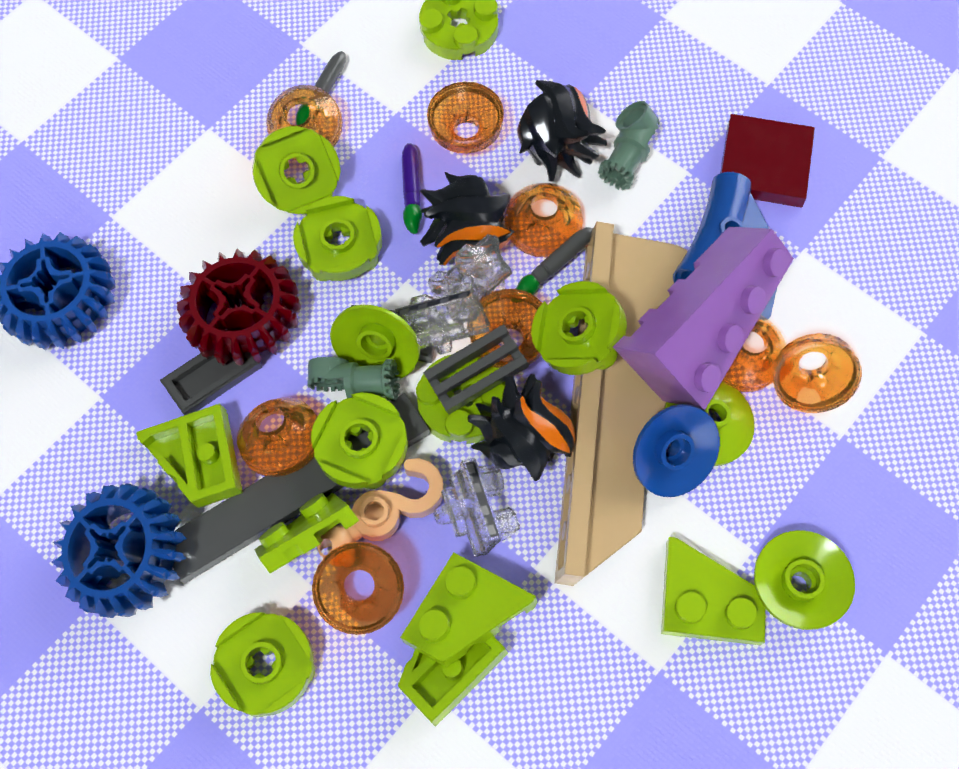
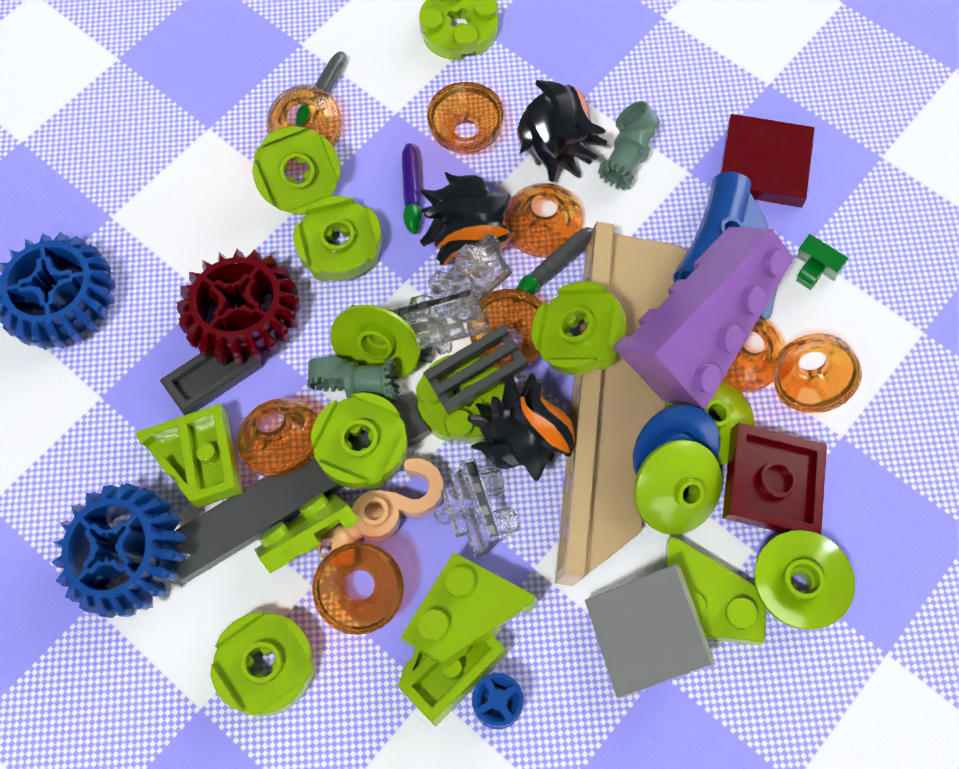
(500, 689): none -> blue wheel
(649, 631): none -> light grey tile
(665, 477): none -> lime dish
(774, 480): none -> dark red tile
(818, 260): none -> green tile

